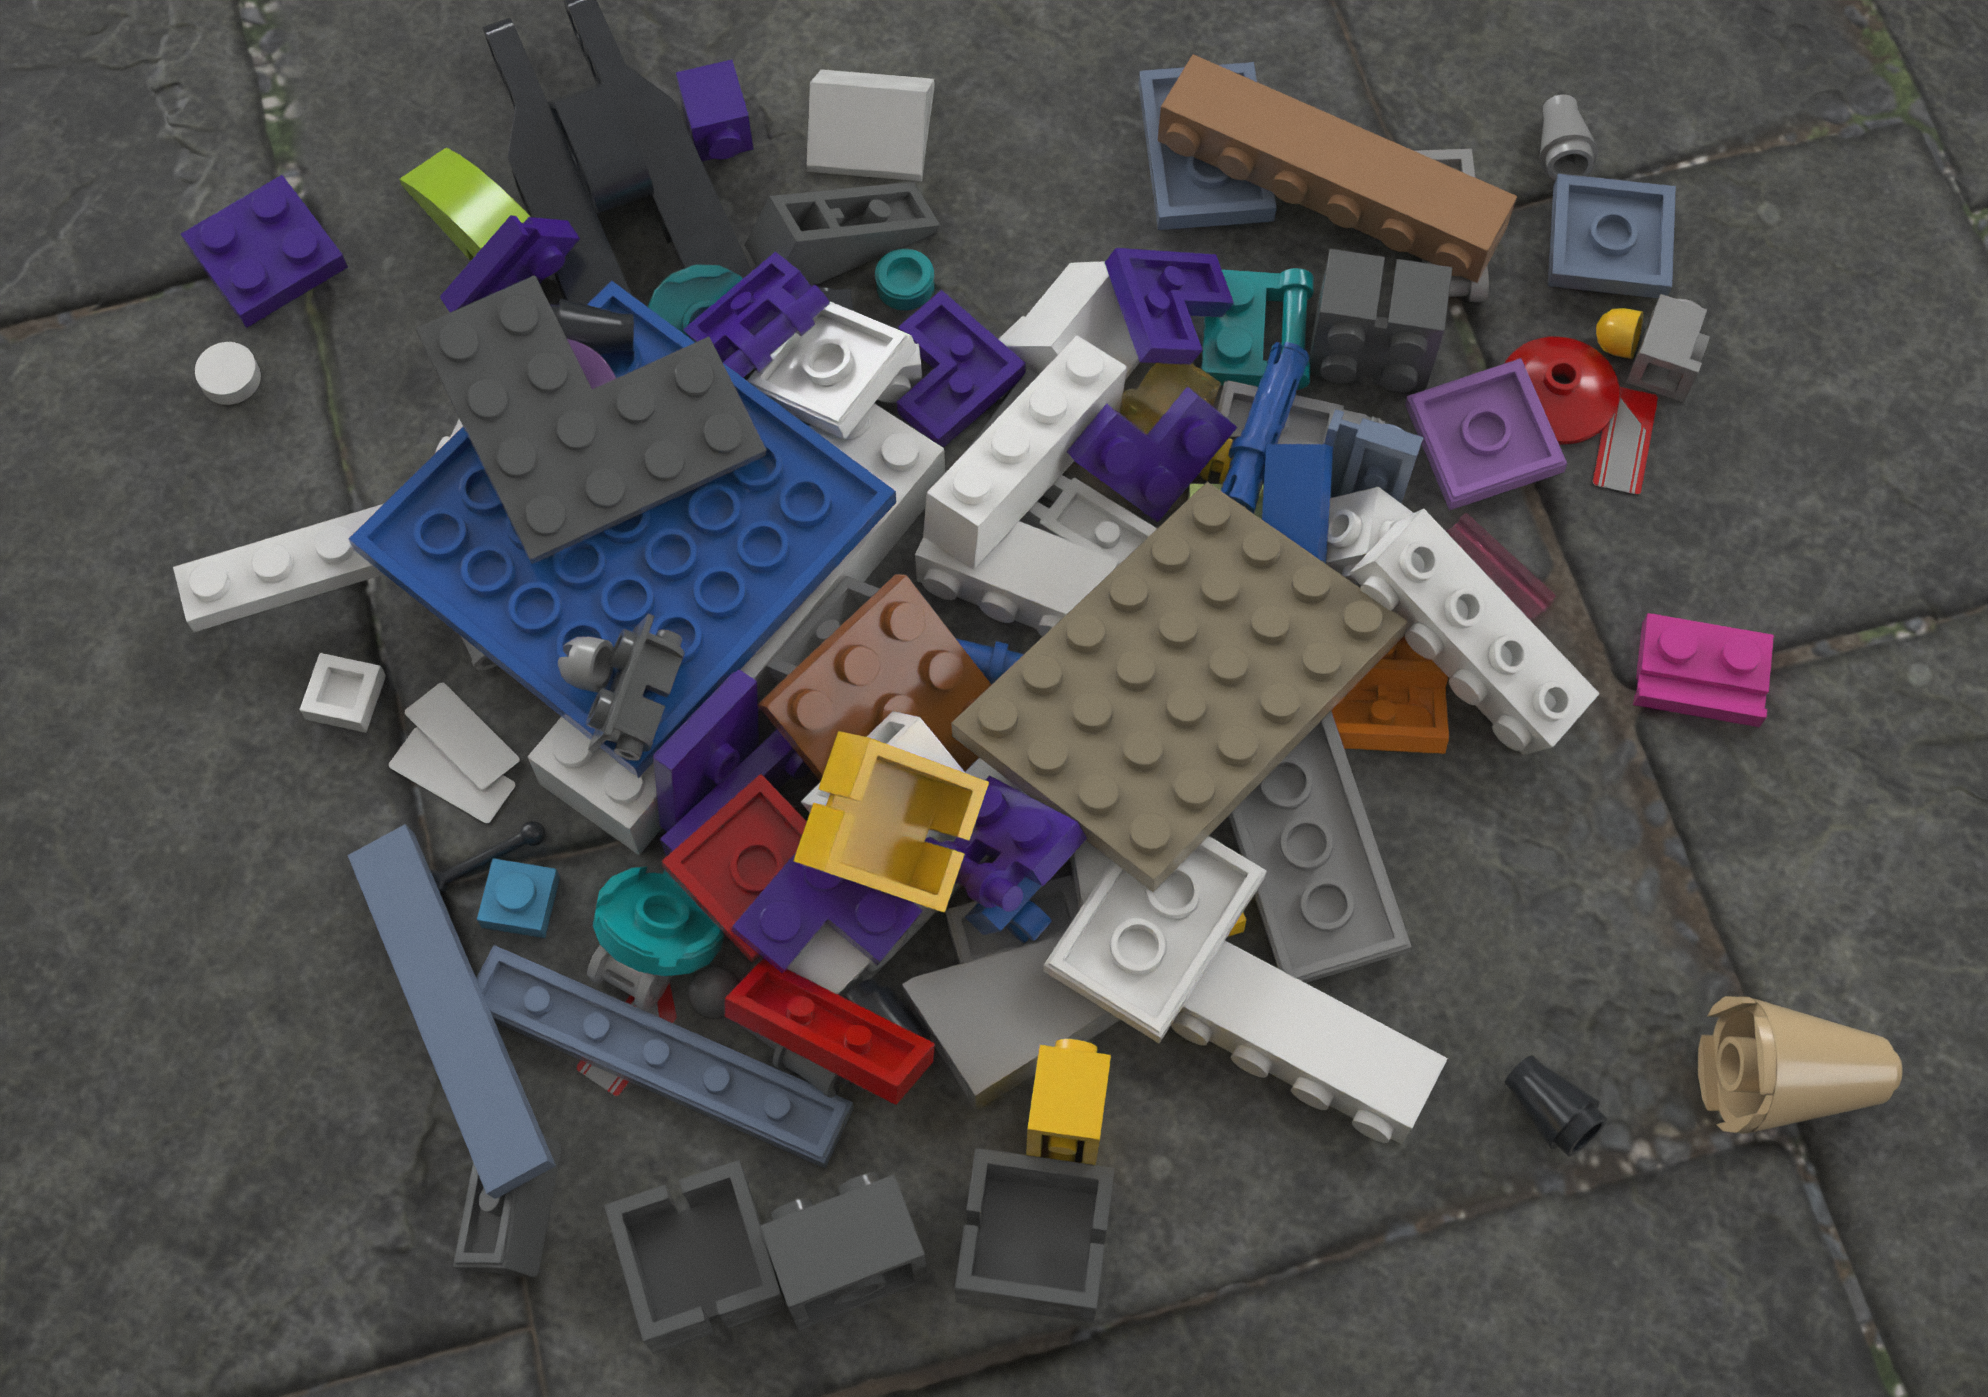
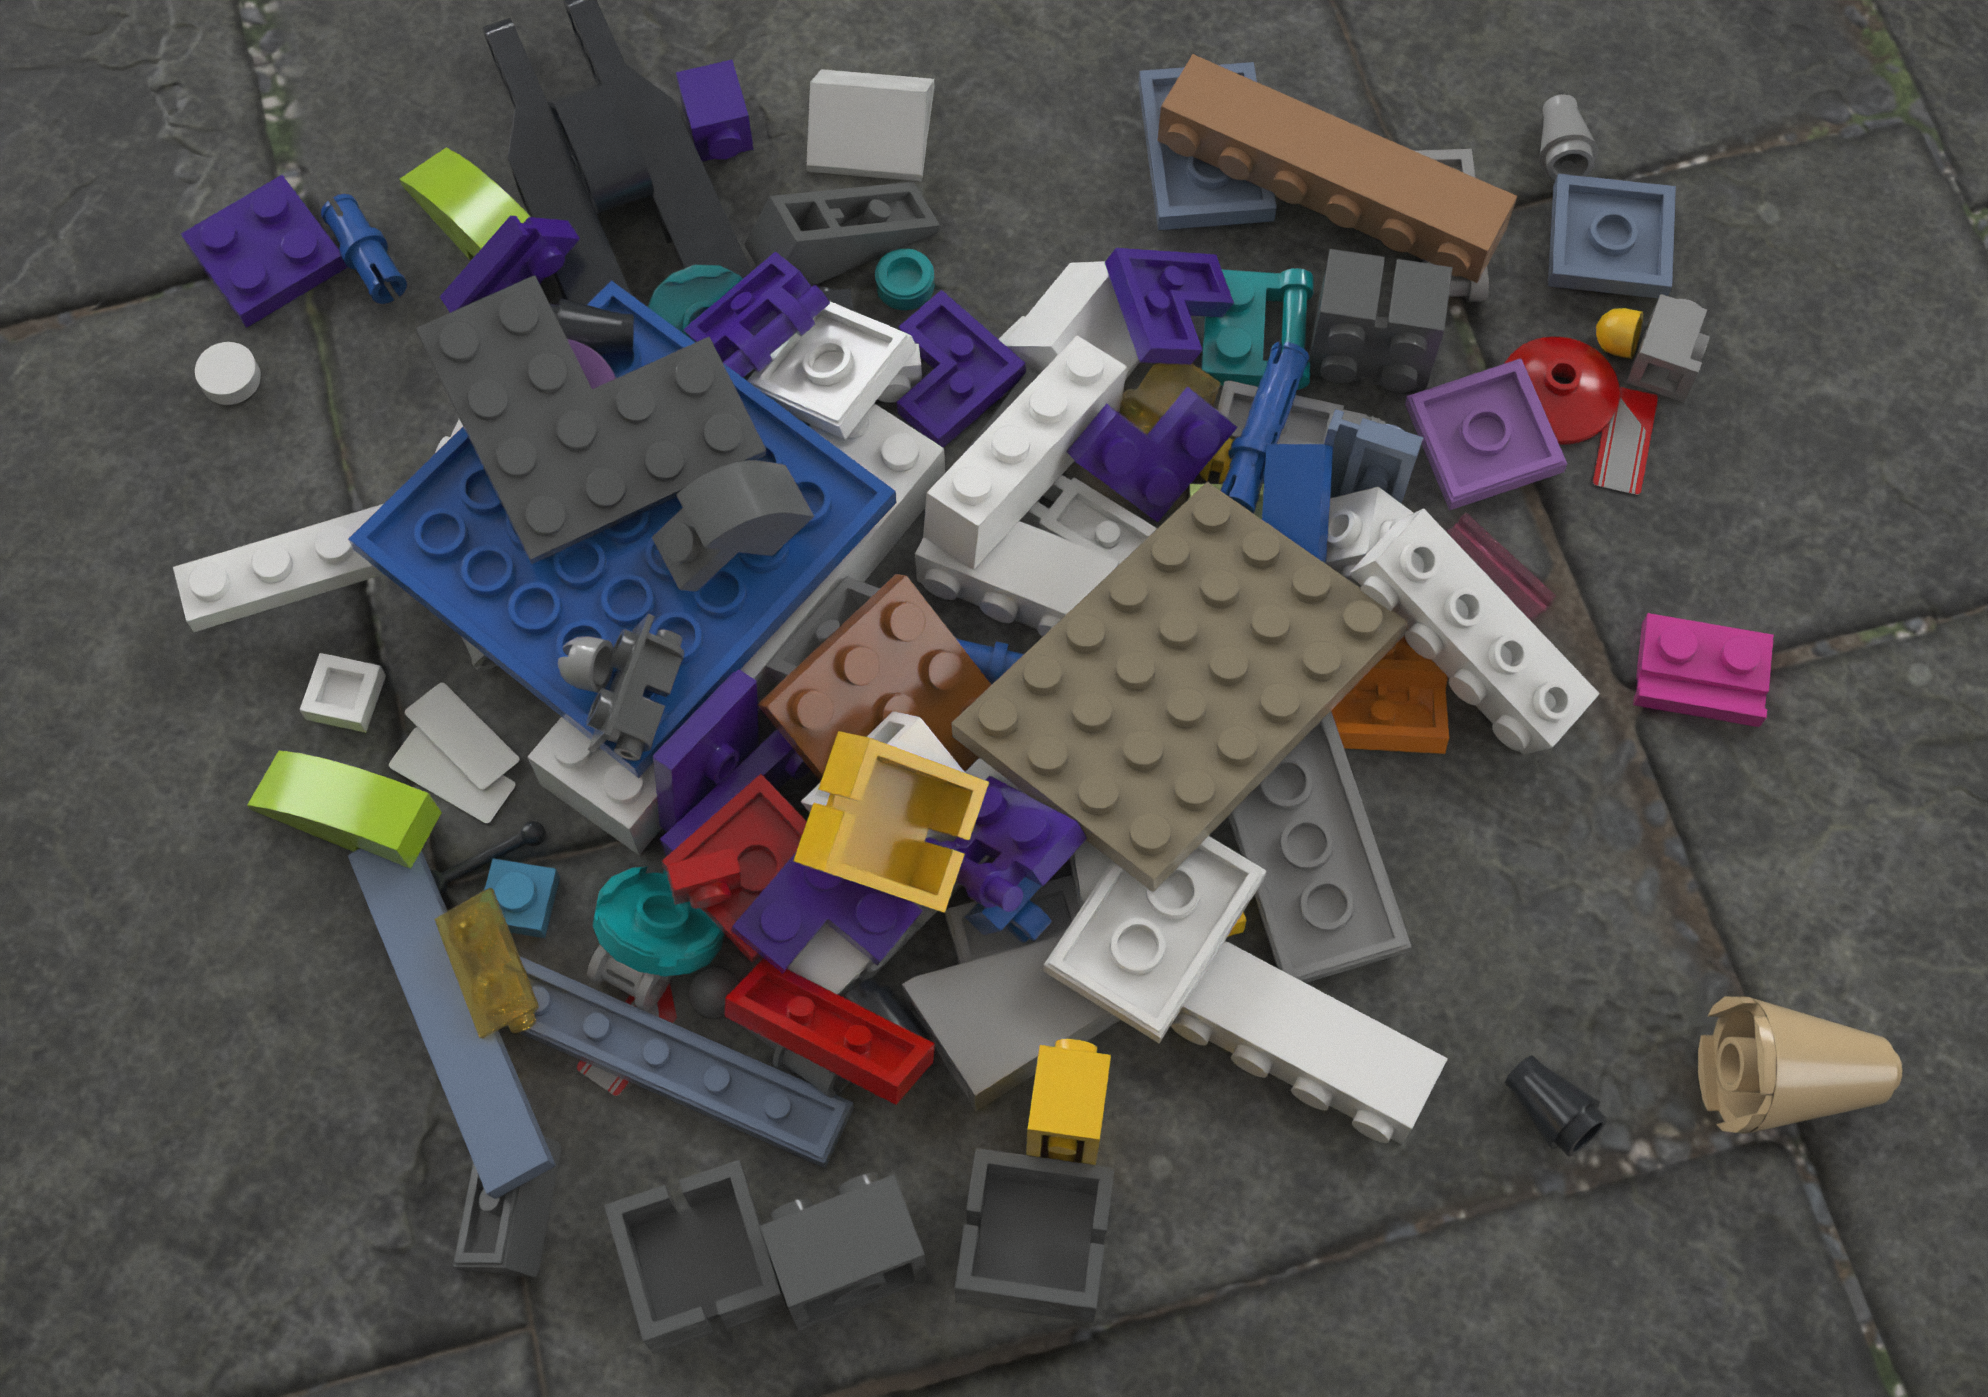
(347, 806): none -> lime slope
(363, 248): none -> blue pin
(488, 965): none -> clear yellow hinge
(705, 878): none -> red plate
(730, 511): none -> dark grey brick

